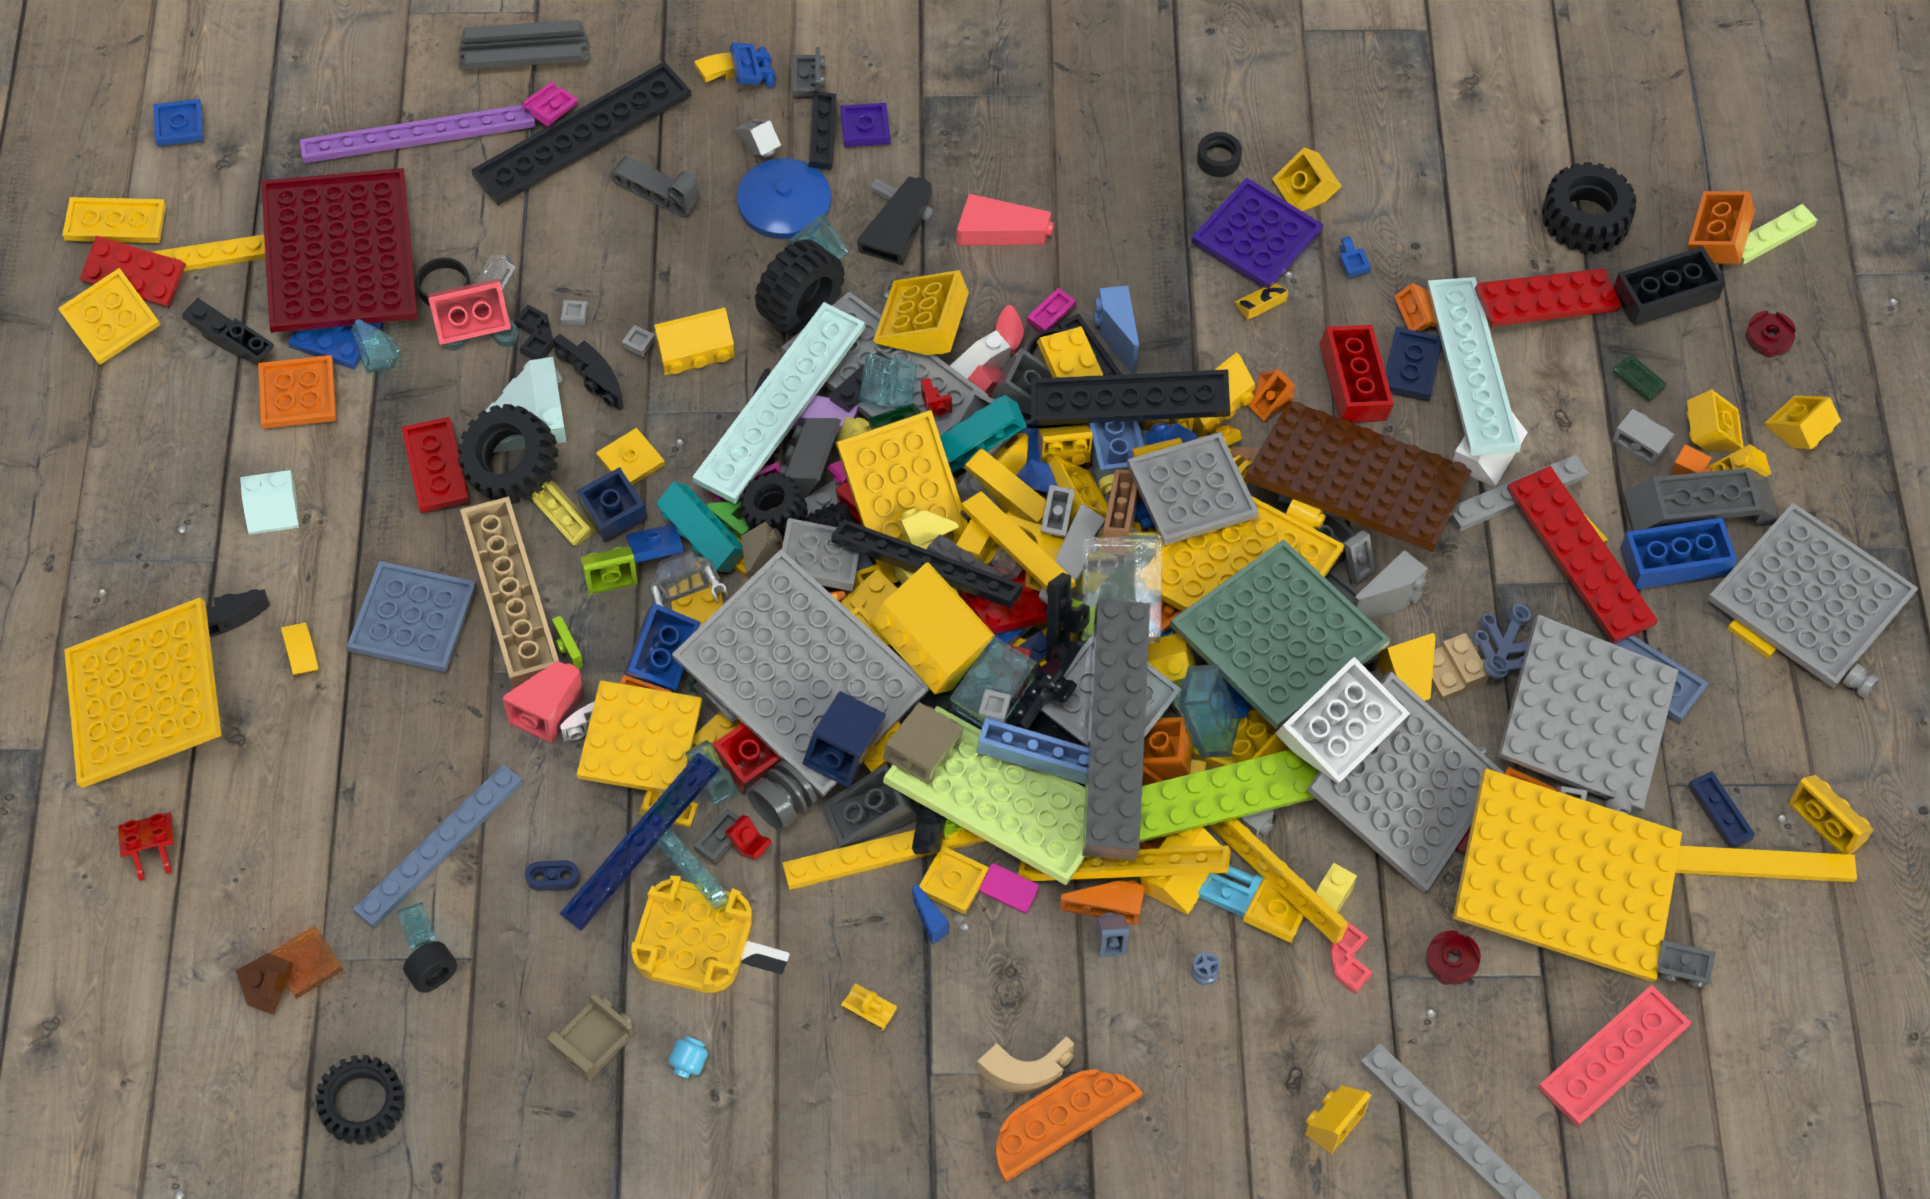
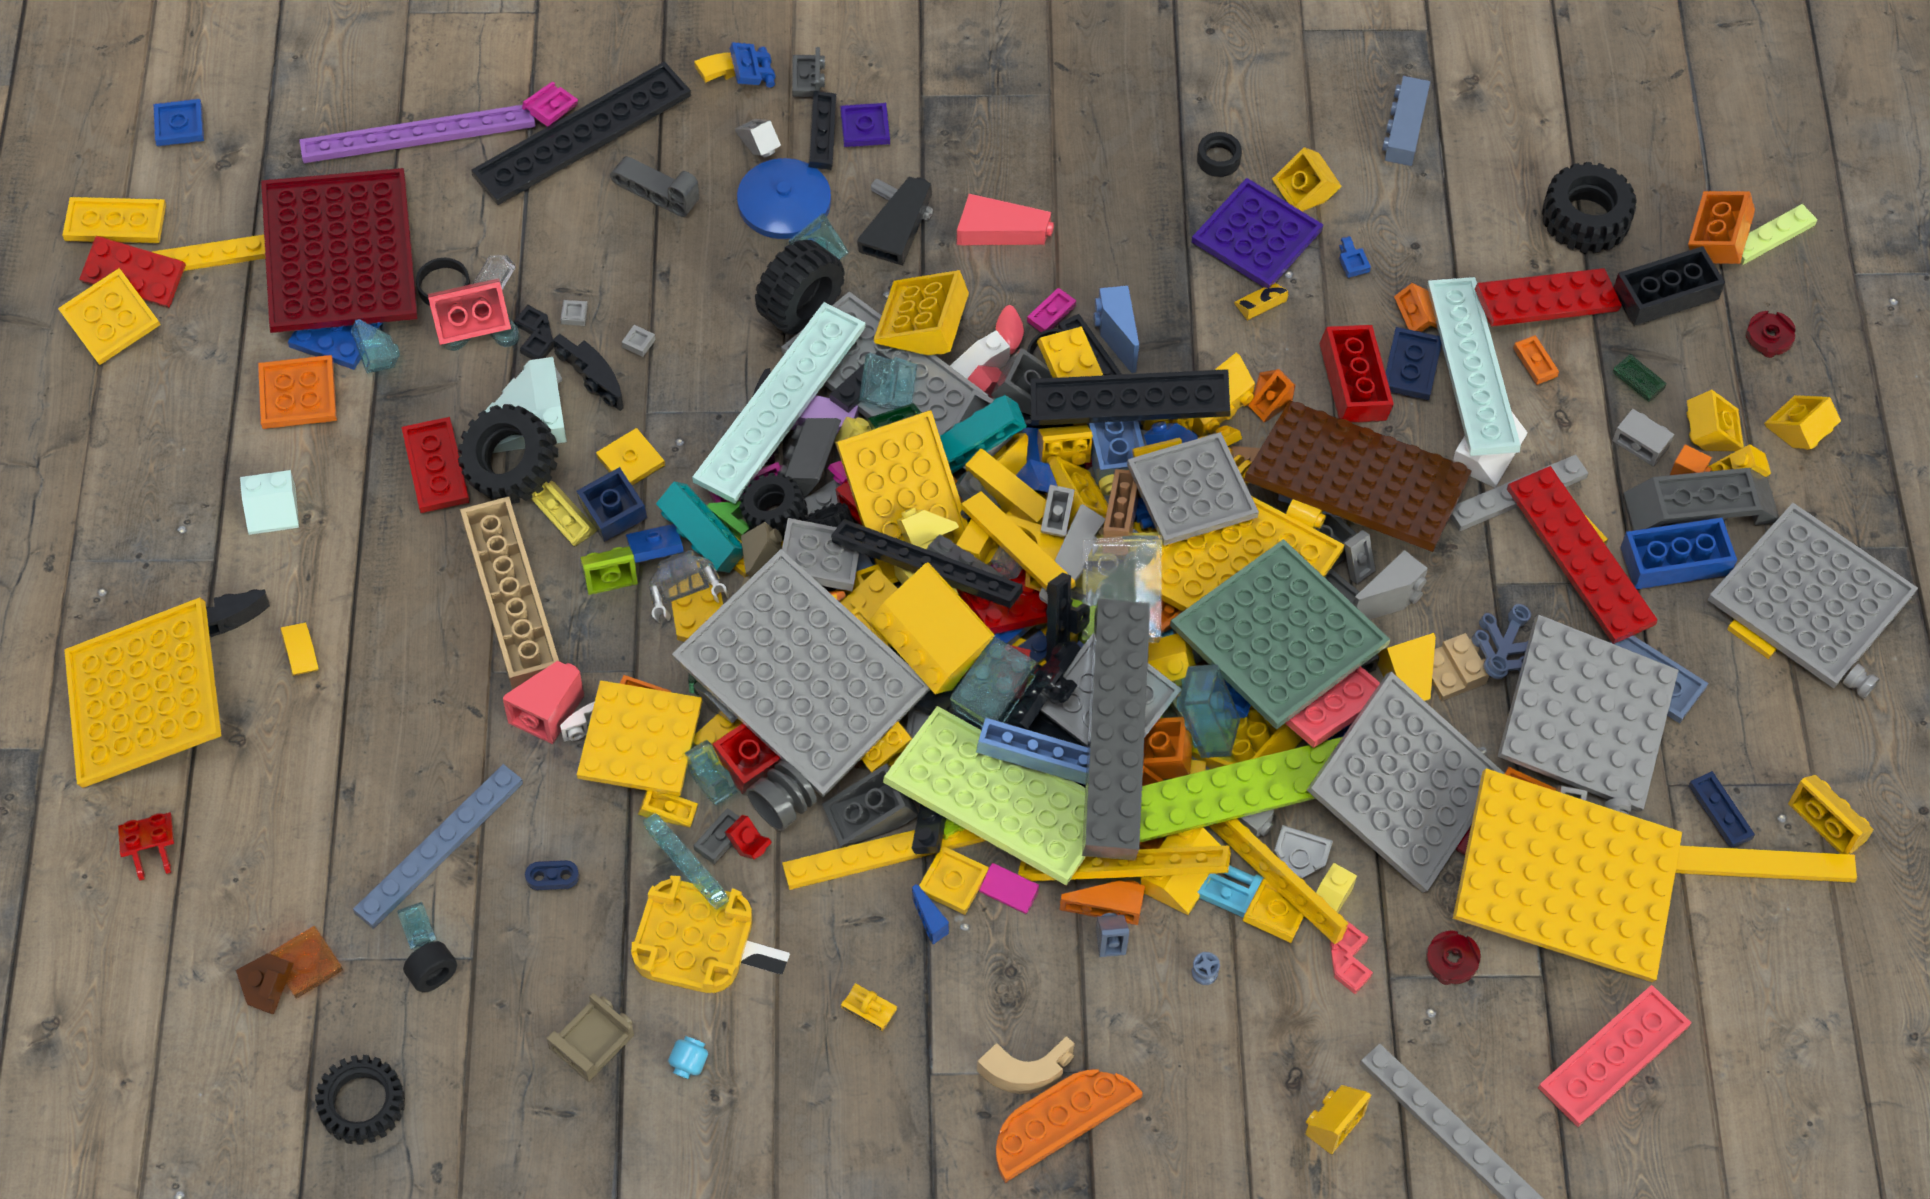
(227, 334): black slope -> none
(412, 616): sand blue plate -> none
(523, 44): dark grey piece -> none
(566, 643): lime plate -> none
(639, 841): clear blue tile -> none
(658, 638): blue slope -> none
(694, 341): yellow slope -> none
(843, 738): dark blue slope -> none
(922, 742): dark tan panel -> none
(933, 401): red bracket -> none
(994, 705): light grey plate -> none
(1302, 851): none -> light grey plate
(1343, 722): white slope -> none
(1407, 120): none -> sand blue brick
(1536, 360): none -> orange plate
(1685, 962): dark grey bracket -> none

